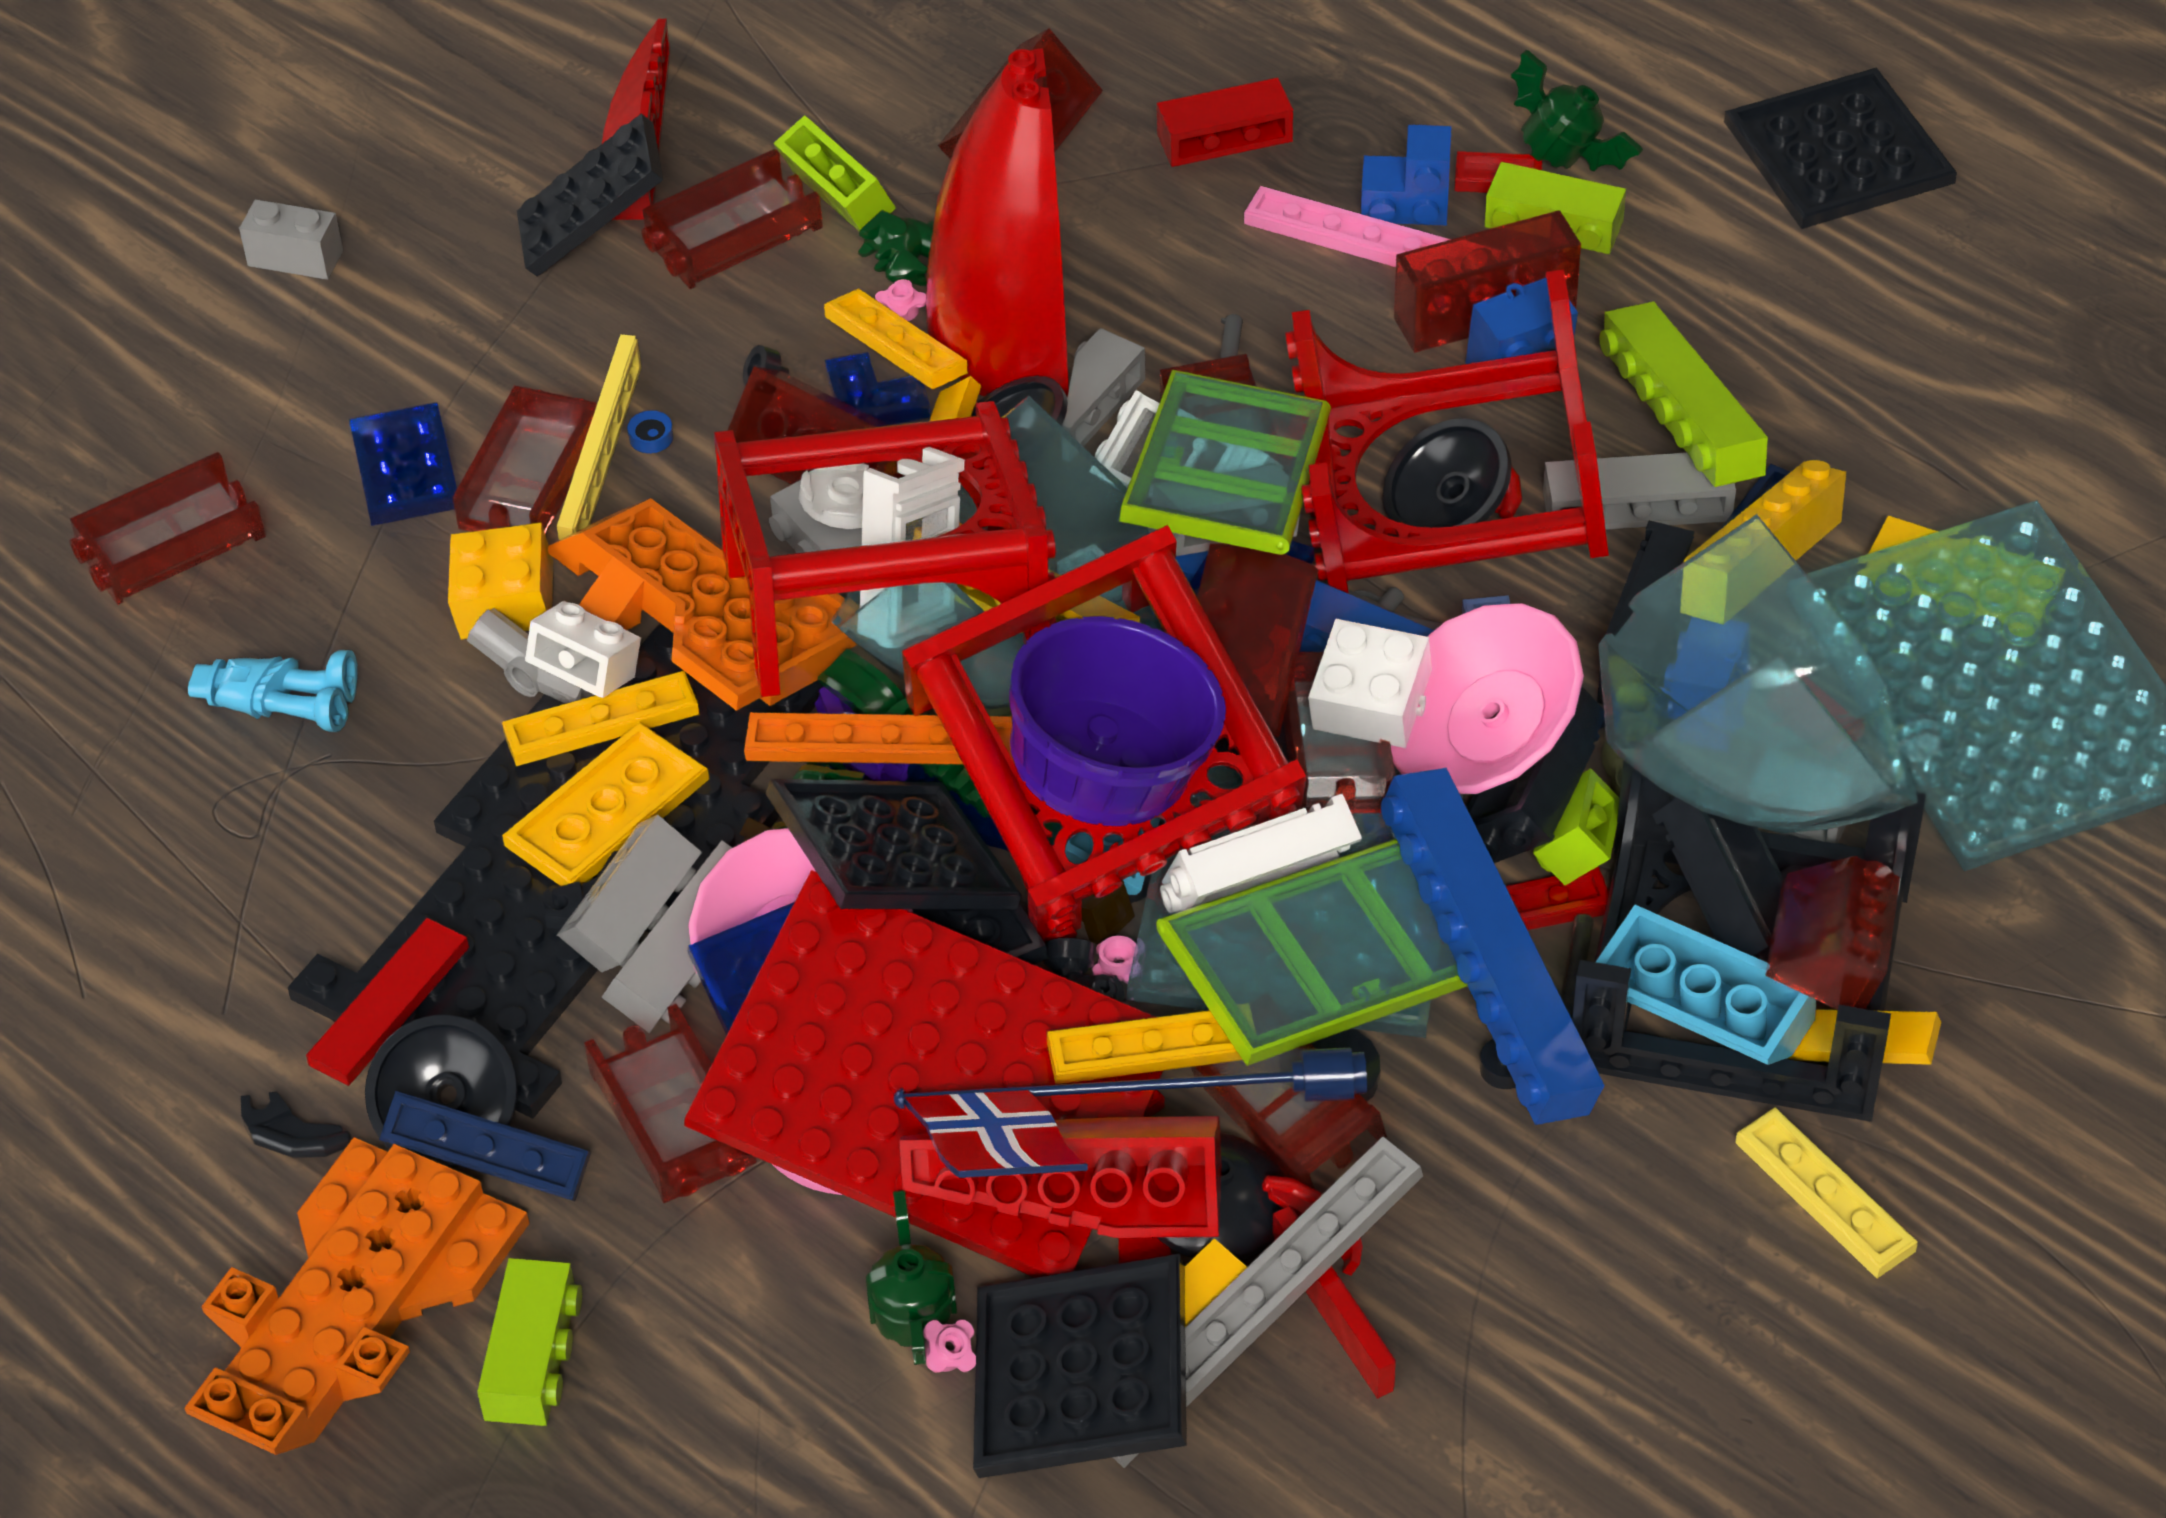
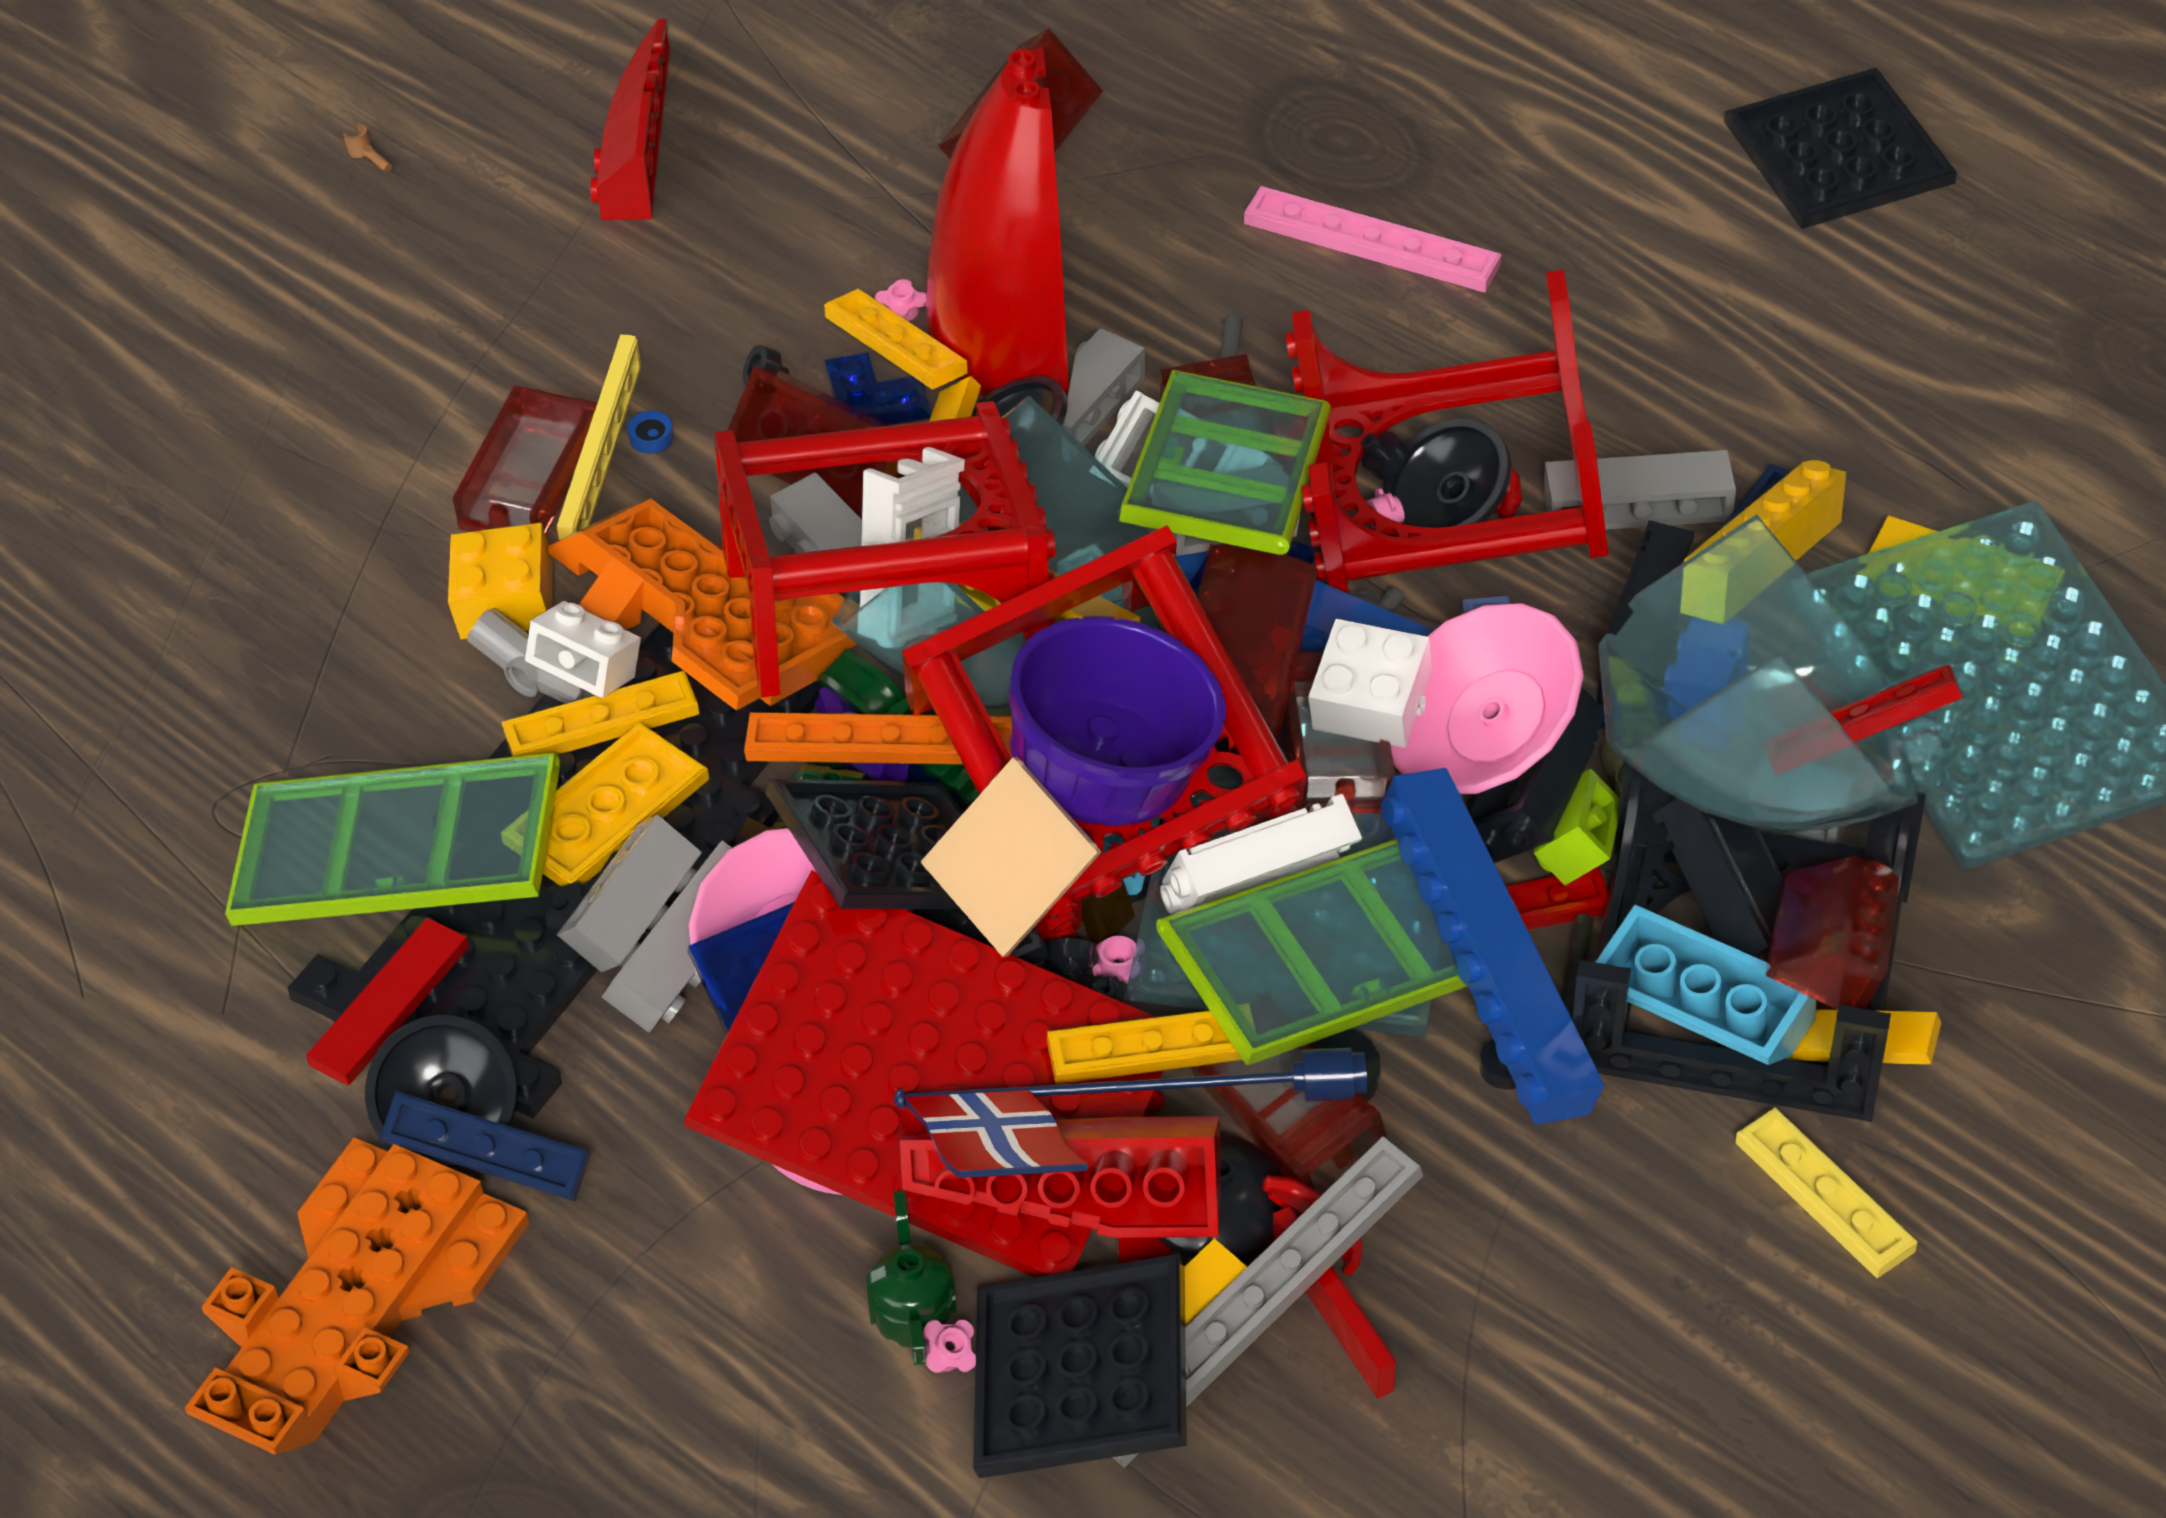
(164, 528): clear red door -> none
(264, 685): medium azure piece -> none
(286, 1134): black piece -> none
(291, 239): light grey brick -> none
(361, 146): none -> medium nougat hand
(394, 839): none -> clear light blue door
(404, 463): clear blue plate -> none
(529, 1342): lime brick -> none
(589, 194): black plate -> none
(651, 1094): door -> none
(729, 219): clear red door -> none
(833, 173): lime brick -> none
(834, 495): white tile -> none
(898, 246): dark green animal -> none
(1010, 856): none -> tan piece
(1224, 122): red brick -> none
(1383, 454): none -> black tile
(1387, 506): none -> bright pink plate
(1411, 186): blue brick -> none
(1445, 279): clear red brick -> none
(1477, 169): red tile -> none
(1513, 324): blue brick -> none
(1566, 121): dark green helmet -> none
(1589, 207): lime brick -> none
(1684, 394): lime brick -> none
(1899, 703): none -> red tile

